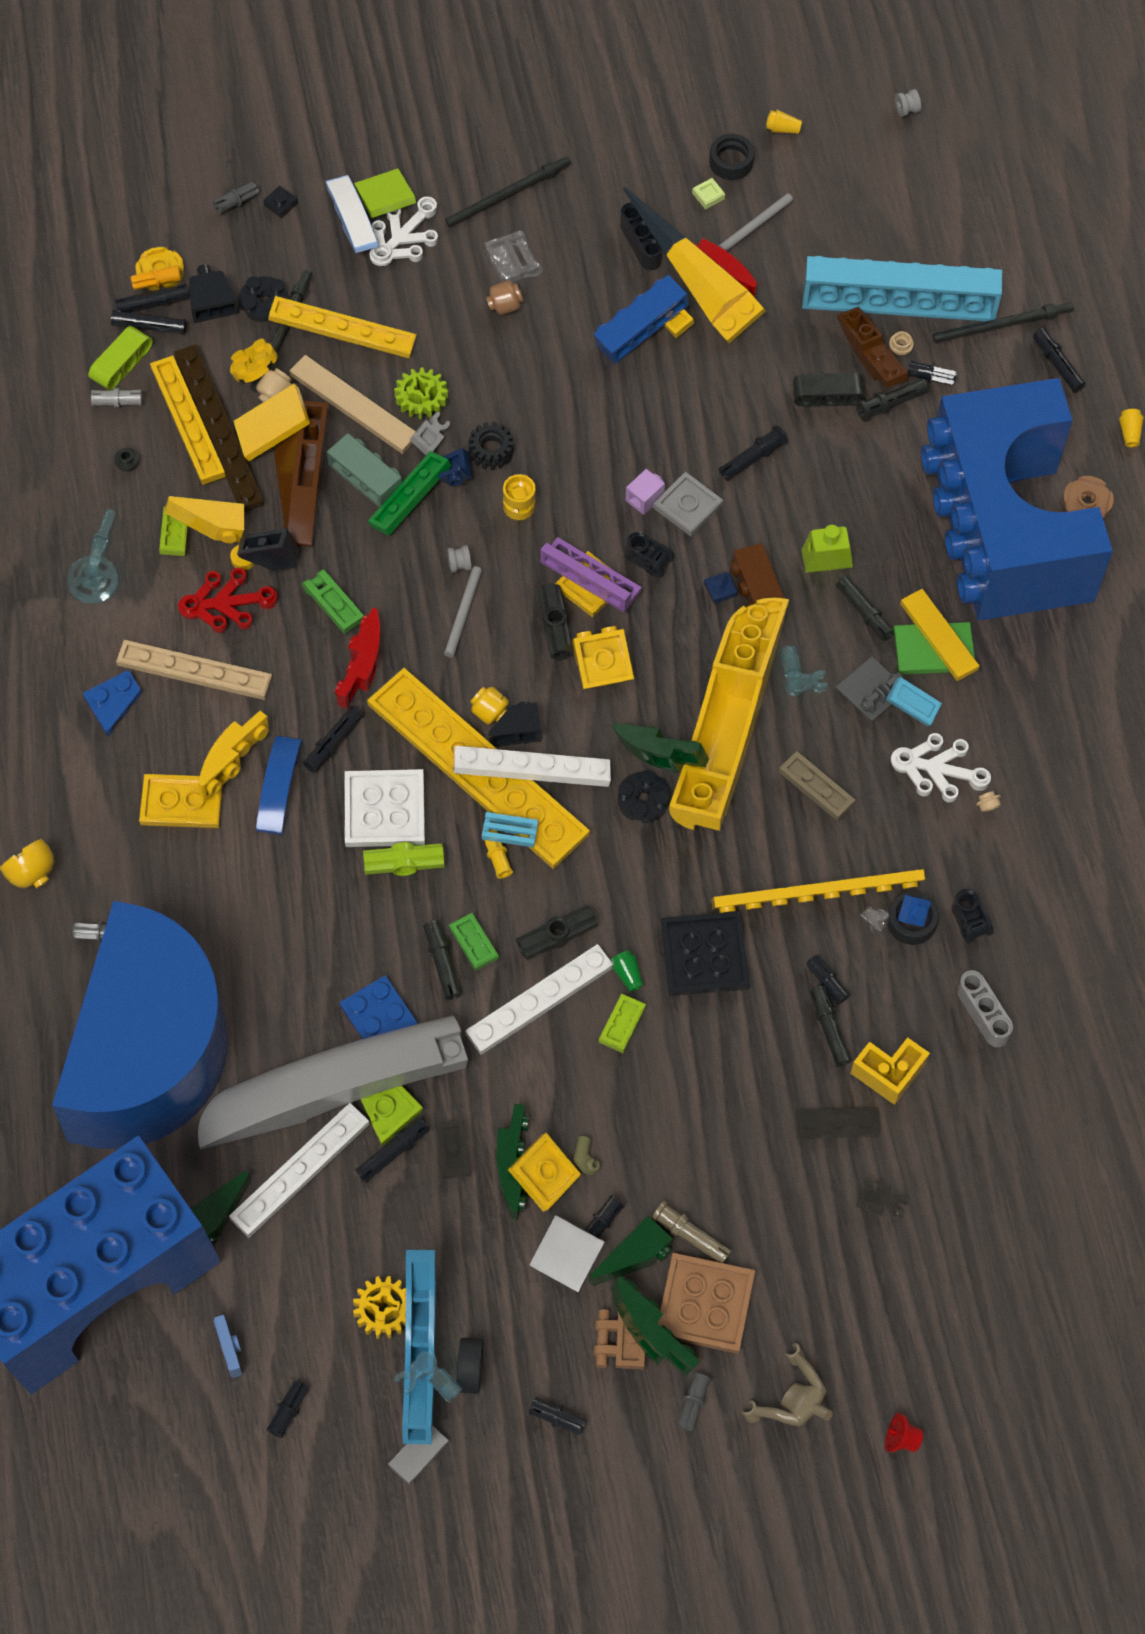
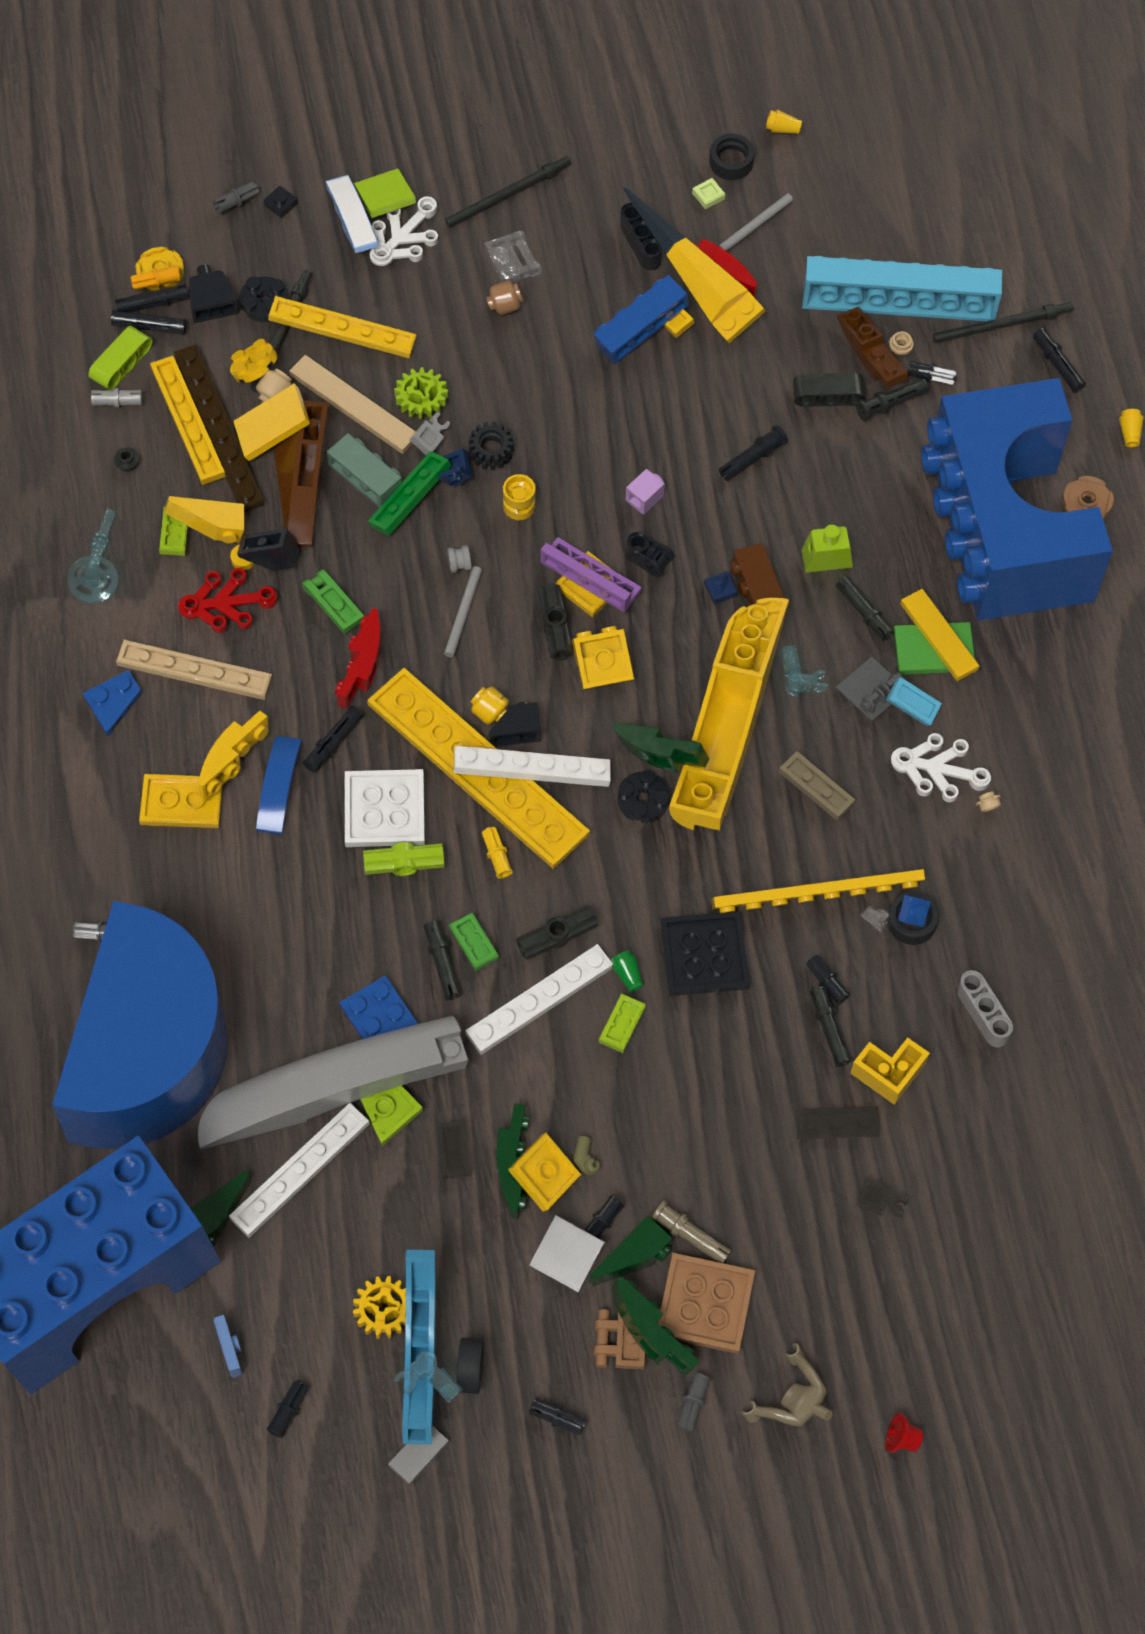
(30, 866): yellow cylinder -> none
(401, 1142): black pin -> none
(509, 820): medium azure tile -> none
(688, 503): light grey tile -> none
(908, 102): light grey wheel -> none
(971, 921): black piece -> none

